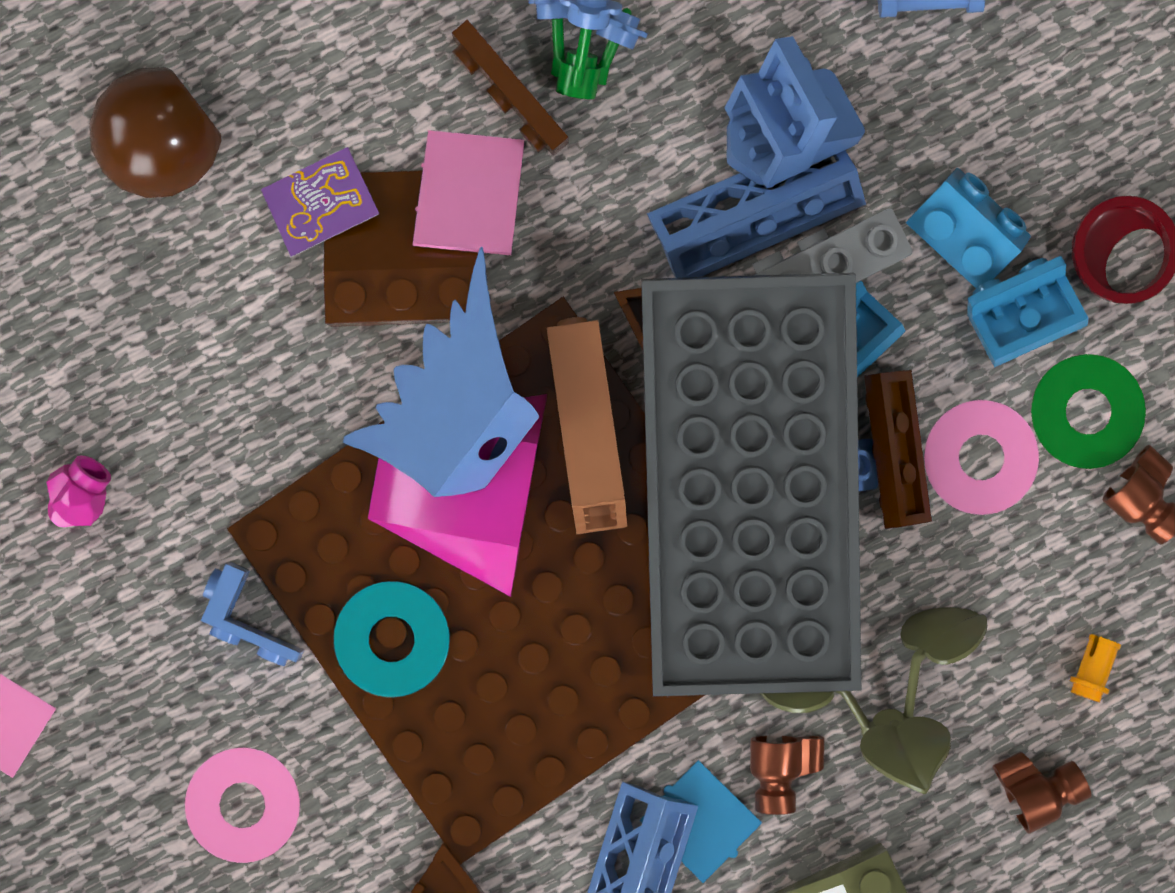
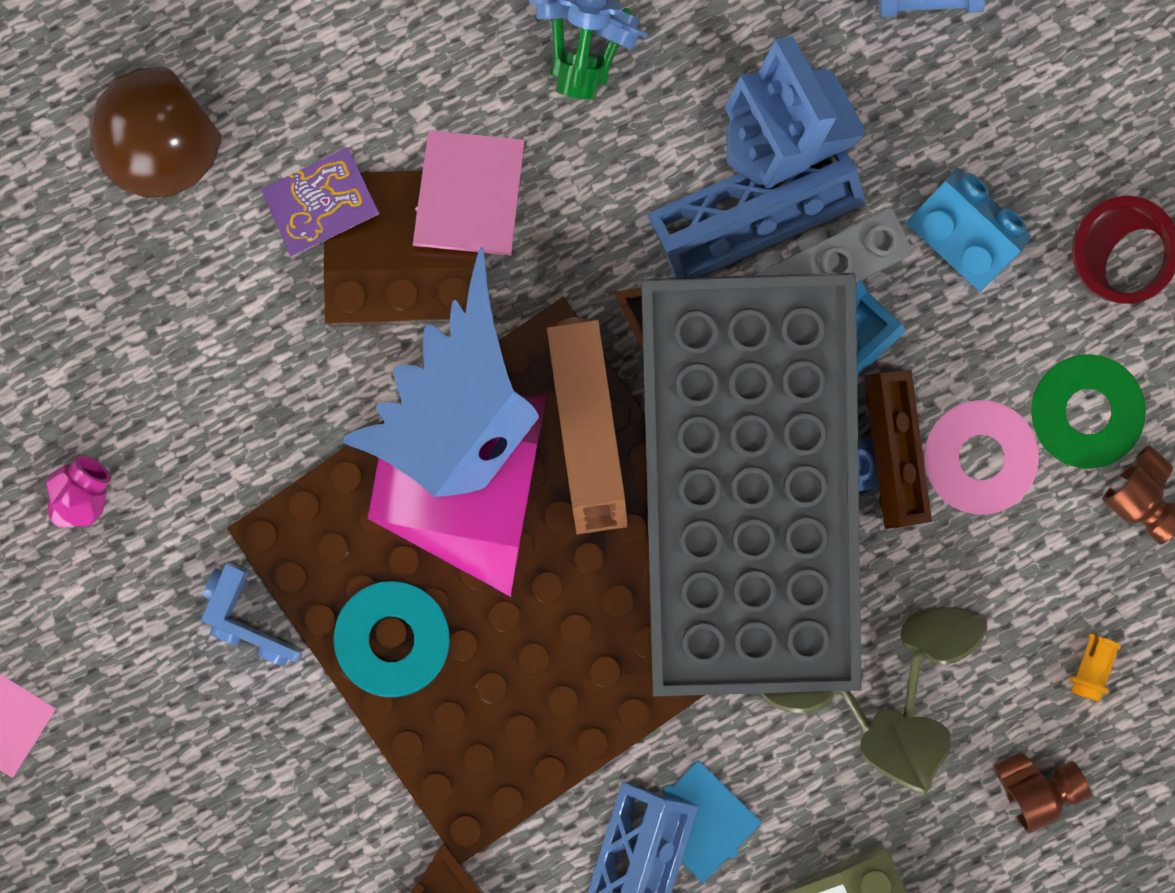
(247, 843): bright pink gear -> none
(508, 90): reddish brown plate -> none
(779, 765): copper piece -> none
(1025, 310): dark azure bracket -> none

